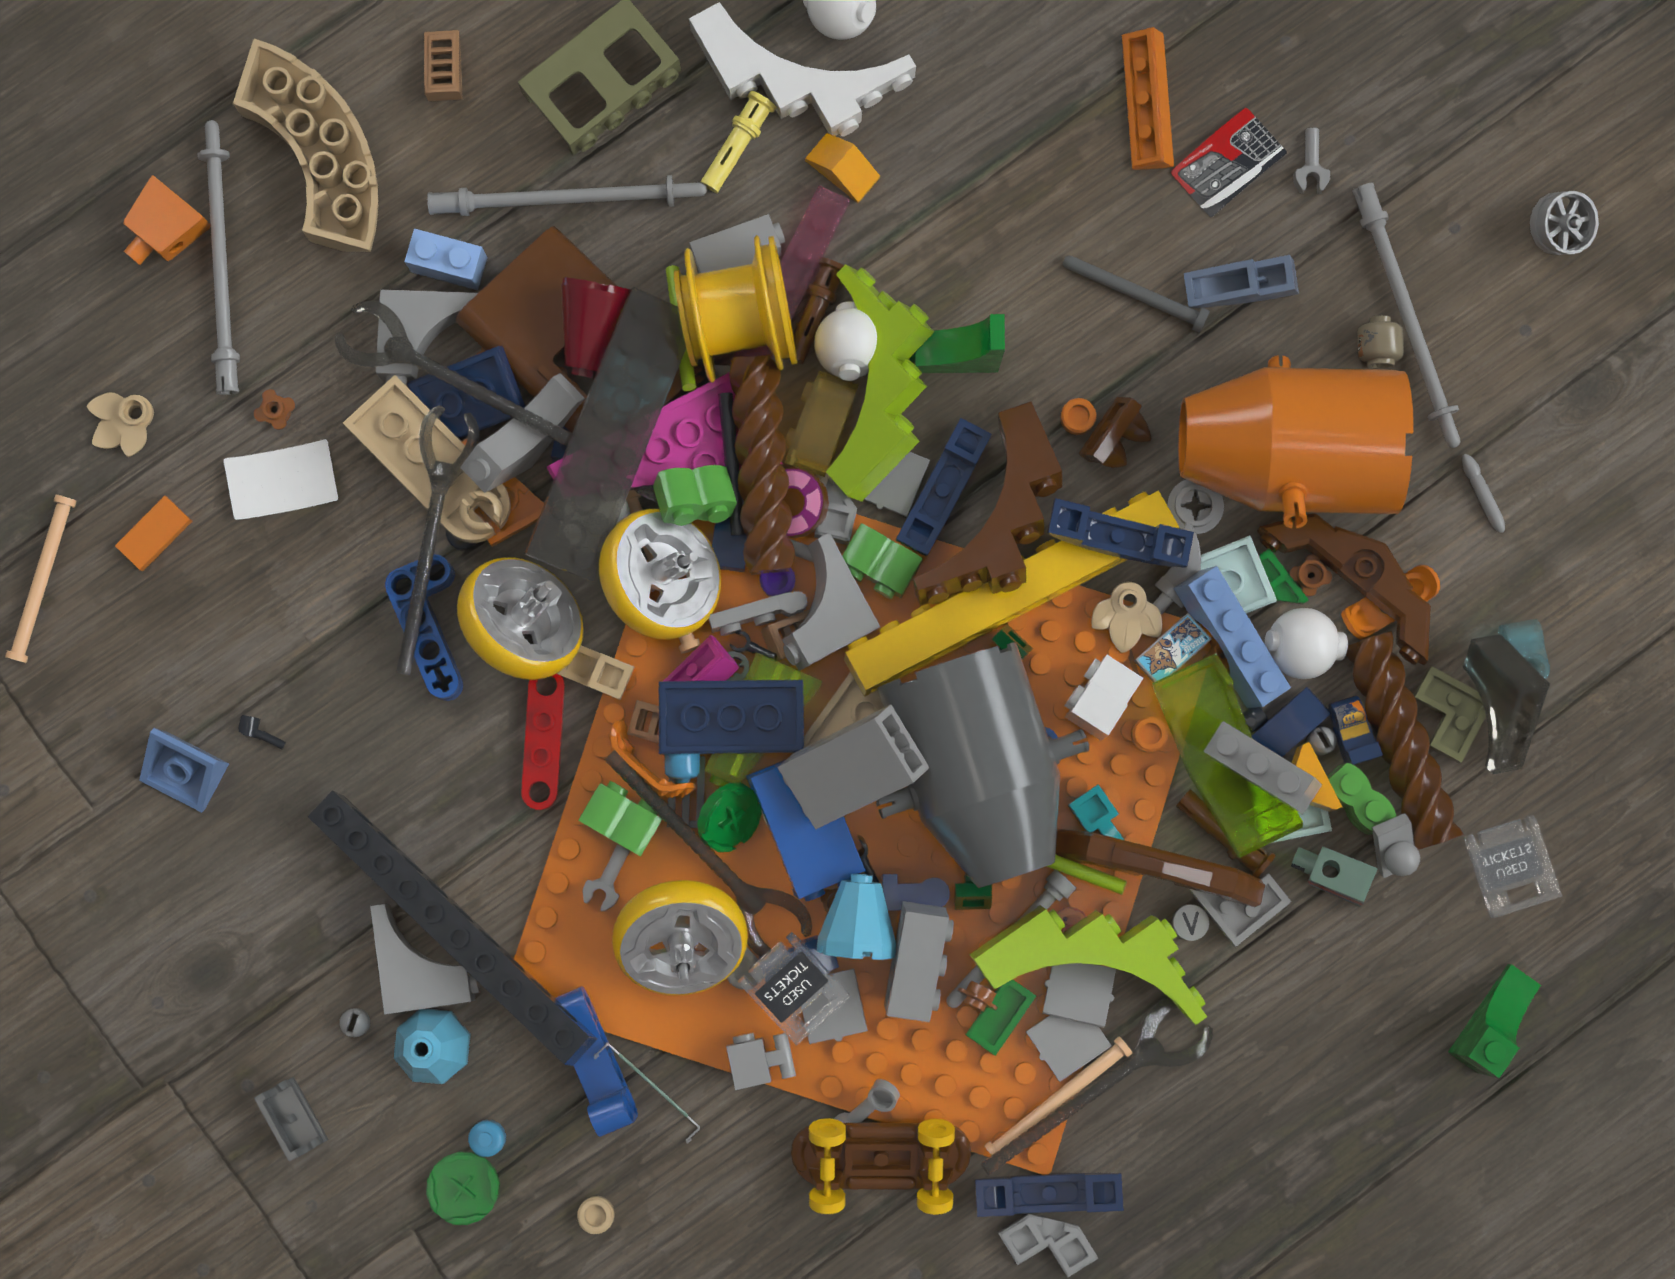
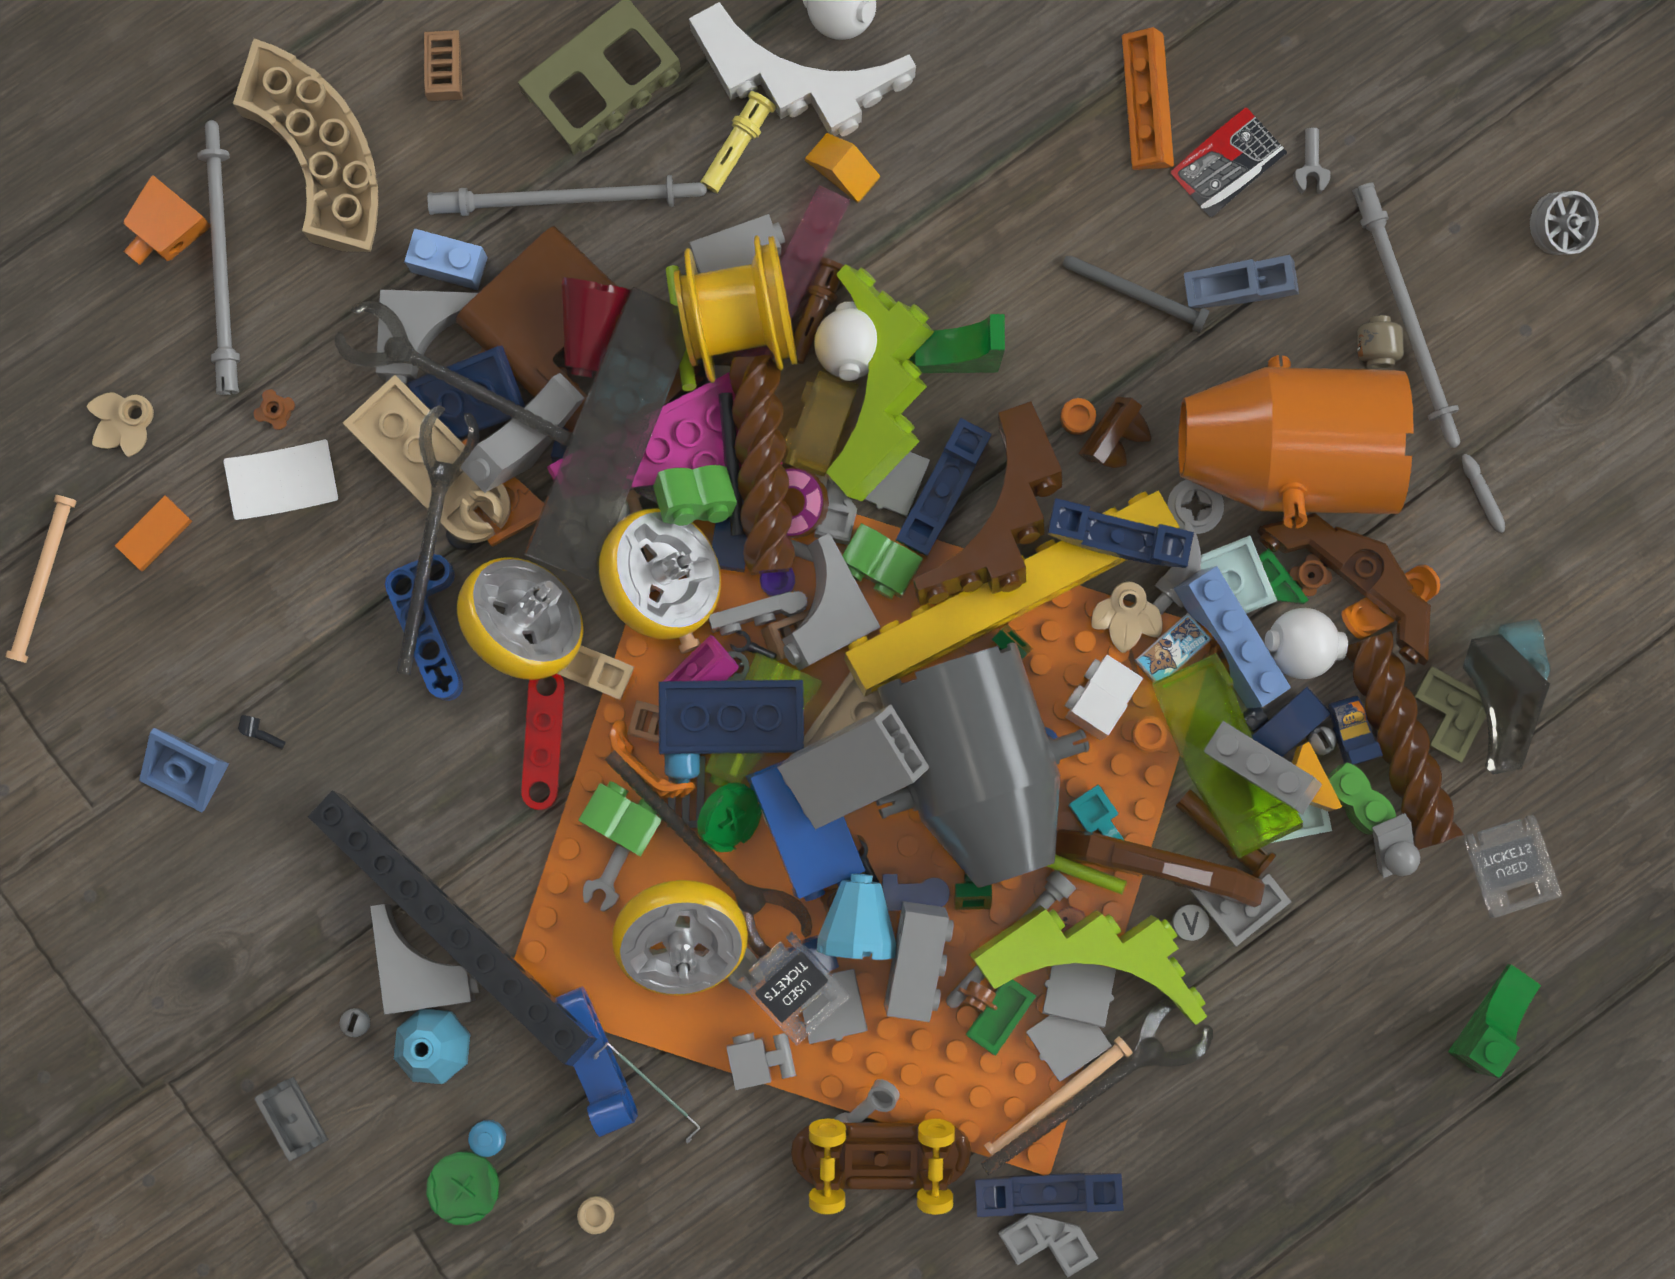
(1352, 879): sand green torso -> none

